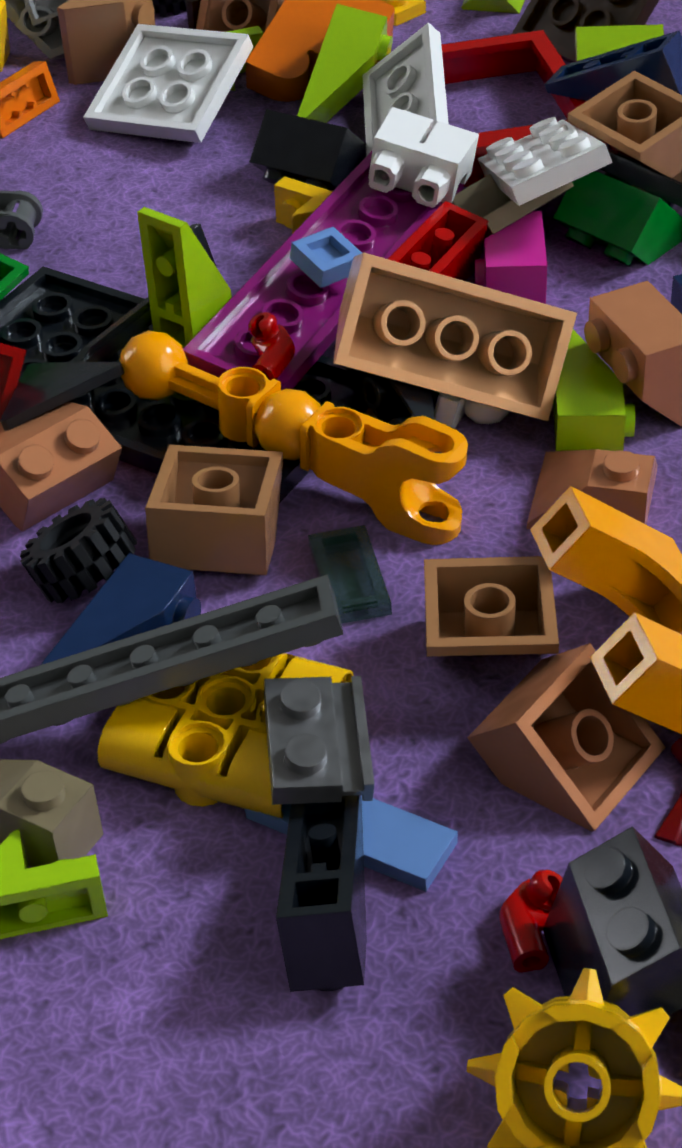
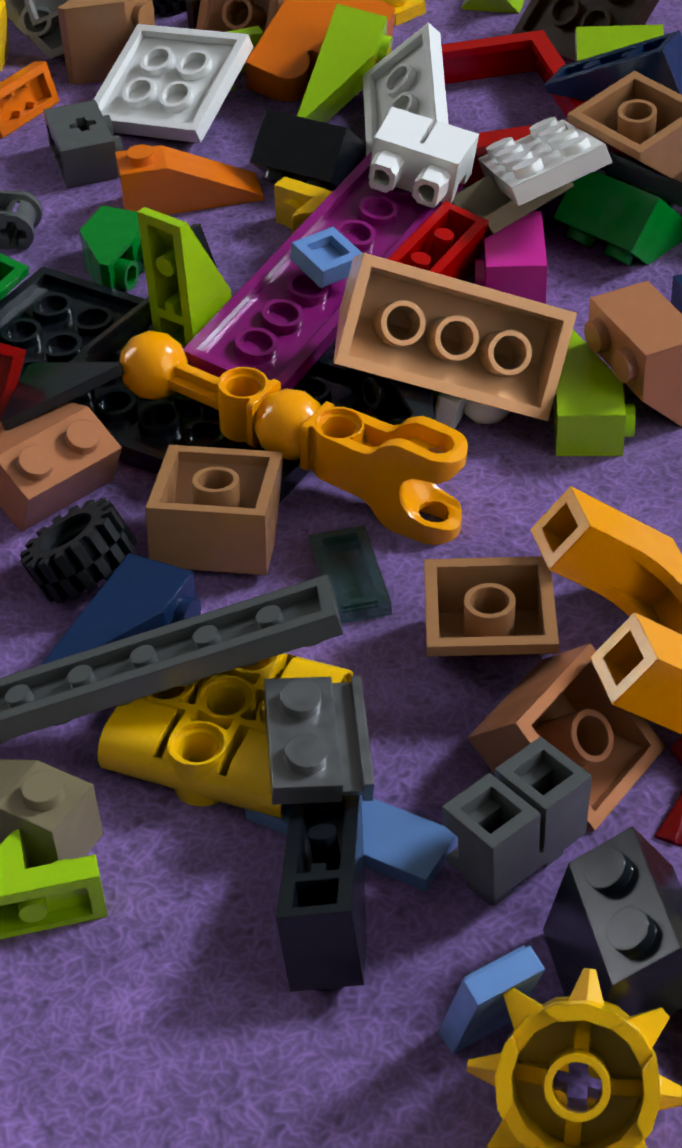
(82, 143): none -> dark grey brick
(113, 248): none -> green slope
(181, 181): none -> orange slope
(272, 345): red arm -> none
(480, 1002): none -> medium blue tile
(517, 819): none -> dark grey hips
(524, 918): red arm -> none
(611, 477): nougat slope -> none

